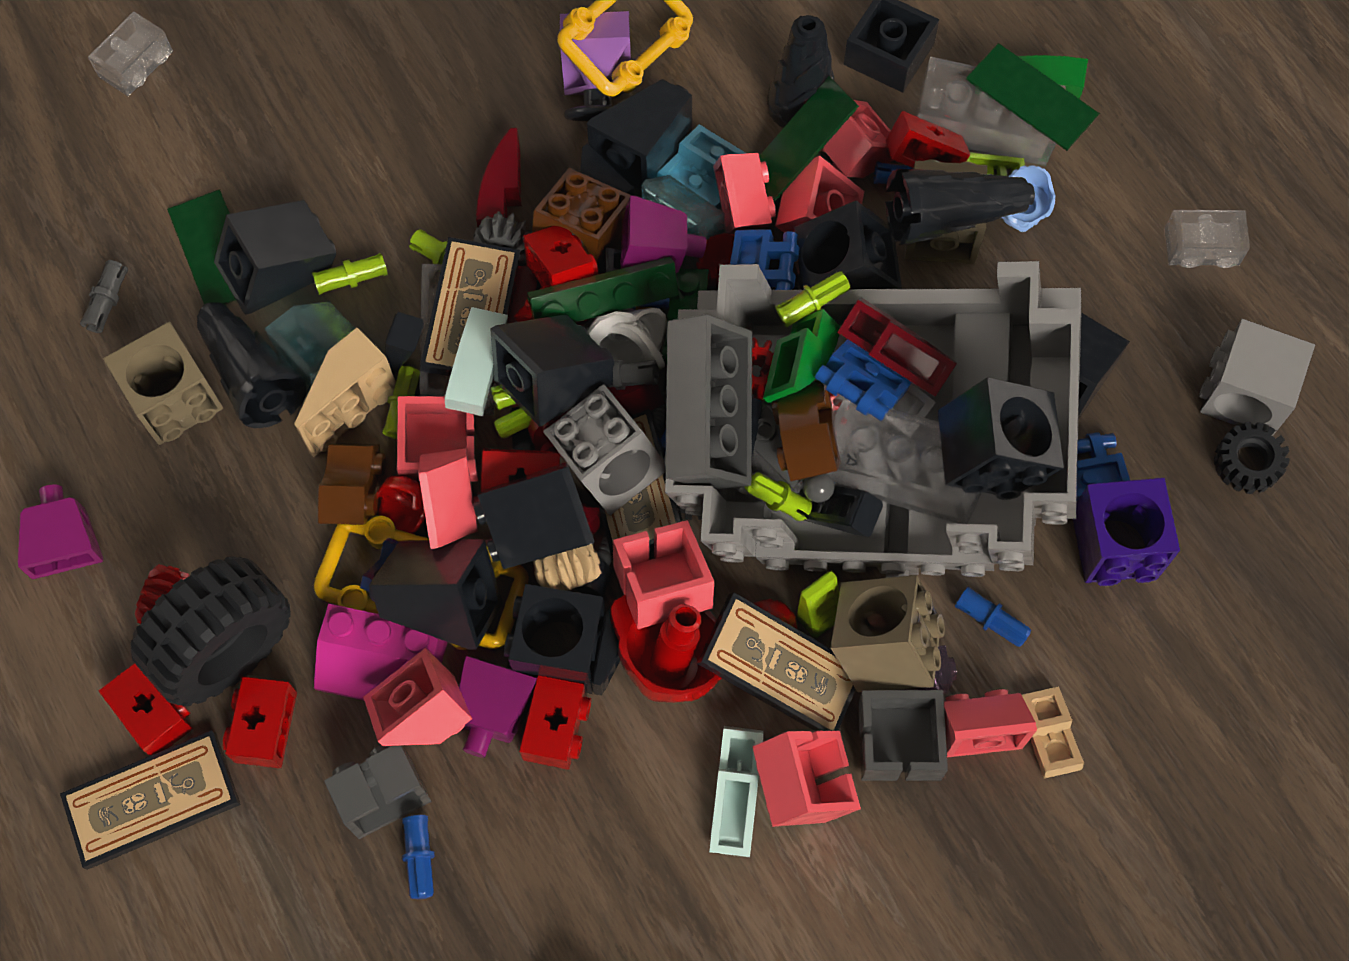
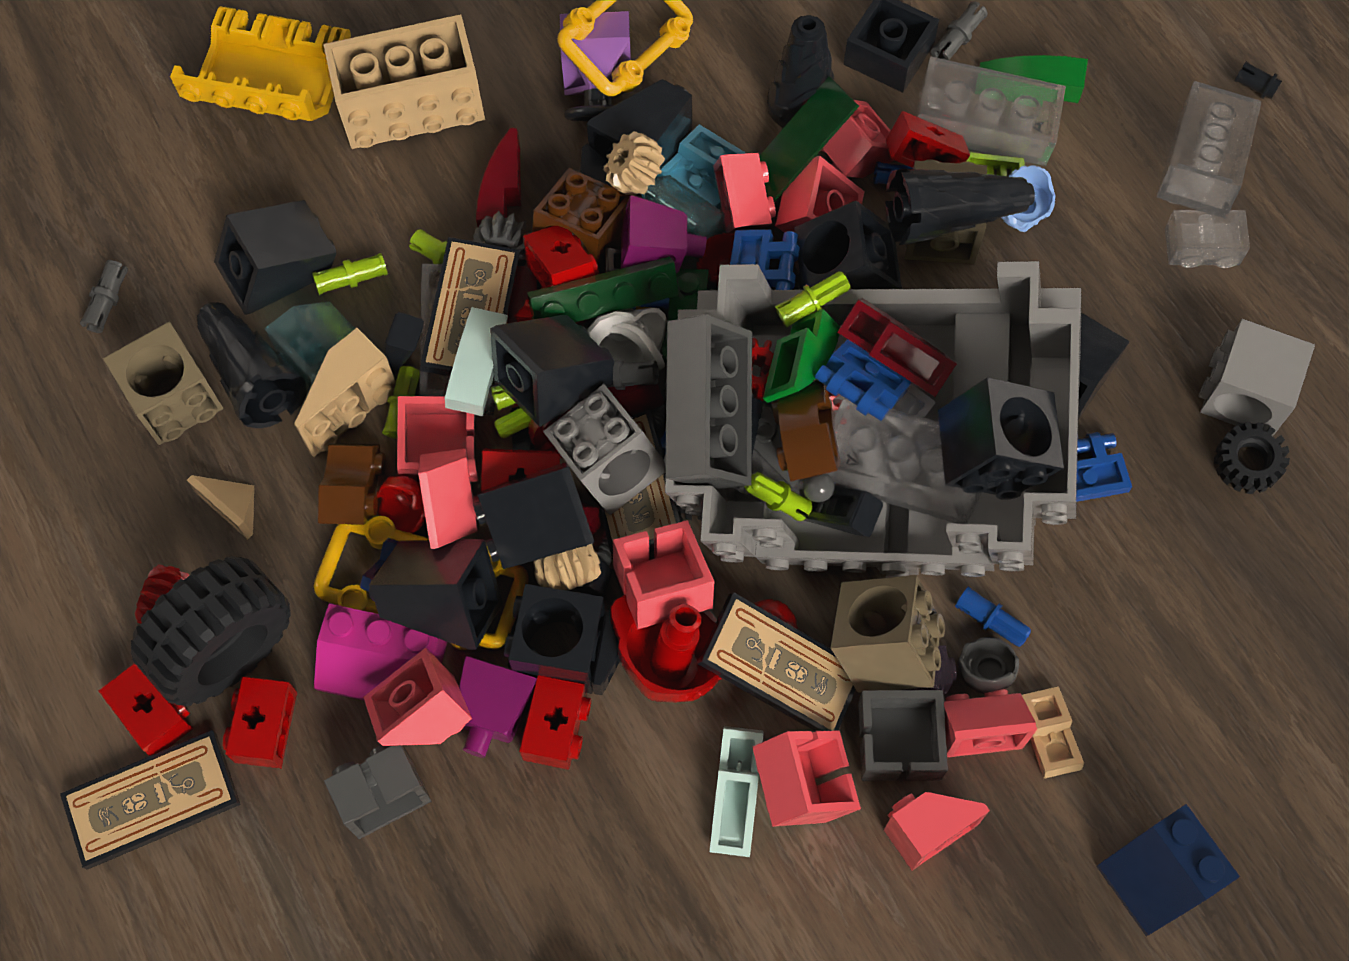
(56, 535): magenta torso -> none
(130, 53): clear brick -> none
(199, 232): dark green piece -> none
(229, 500): none -> tan slope
(264, 68): none -> yellow hinge
(404, 81): none -> tan brick
(418, 856): blue axle -> none
(634, 164): none -> tan gear
(819, 605): lime slope -> none
(930, 824): none -> coral slope
(959, 31): none -> dark grey pin
(988, 665): none -> dark grey hair
(1032, 96): dark green piece -> none
(1144, 507): dark purple brick -> none
(1167, 870): none -> dark blue slope
(1209, 150): none -> clear brick
(1258, 80): none -> black pin

